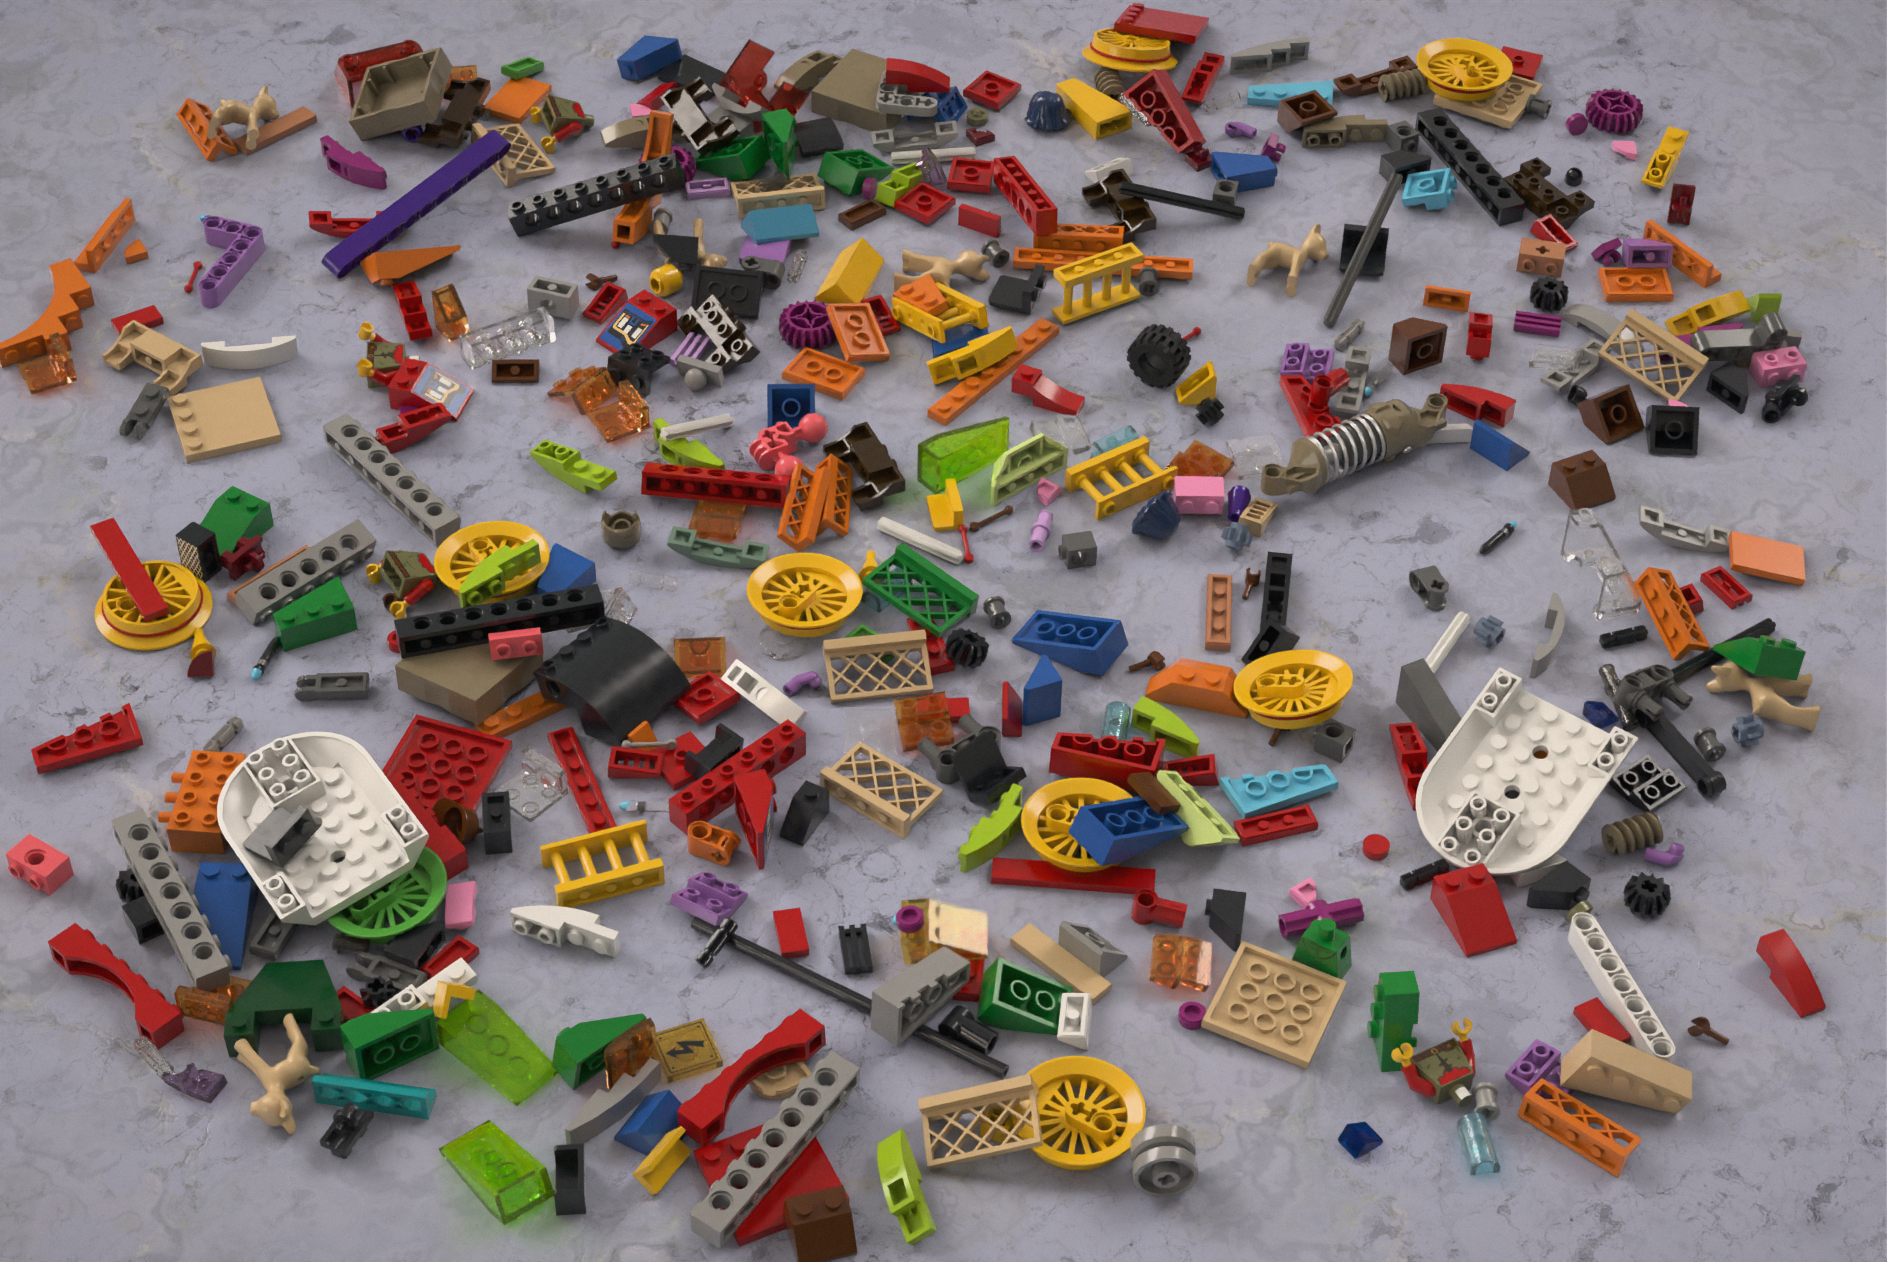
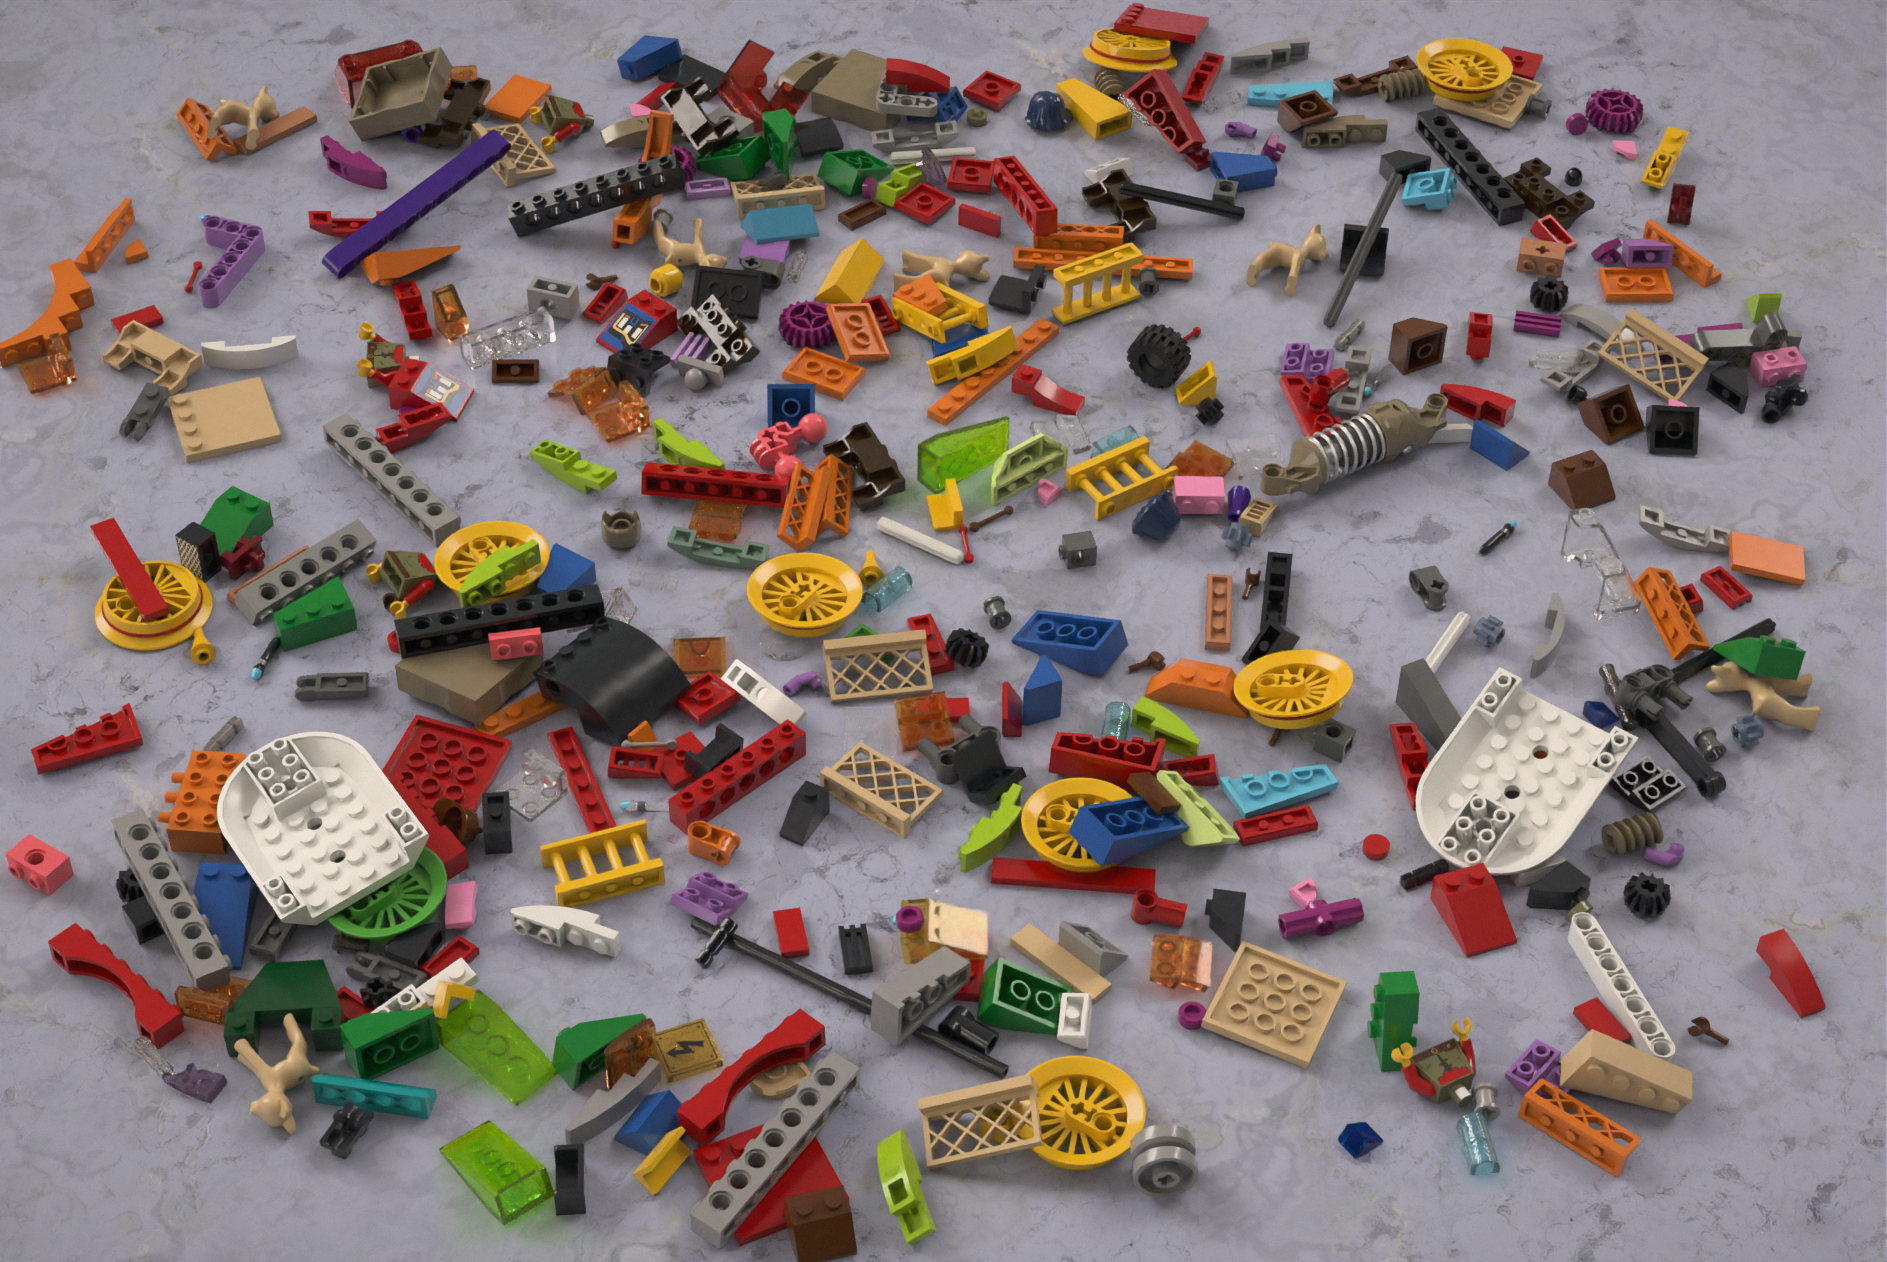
(202, 665): dark red tile -> none
(281, 835): bracket -> none
(522, 68): bright green tile -> none
(679, 250): black slope -> none
(696, 427): white axle -> none
(729, 100): light grey slope -> none
(756, 811): red slope -> none
(932, 580): green fence -> none
(979, 137): dark red tile -> none
(998, 256): dark grey bush -> none
(1041, 530): lavender pin -> none
(1325, 948): green torso -> none
(1402, 137): dark grey brick -> none
(1446, 298): orange slope -> none
(1623, 636): black axle -> none
(1709, 313): yellow slope -> none

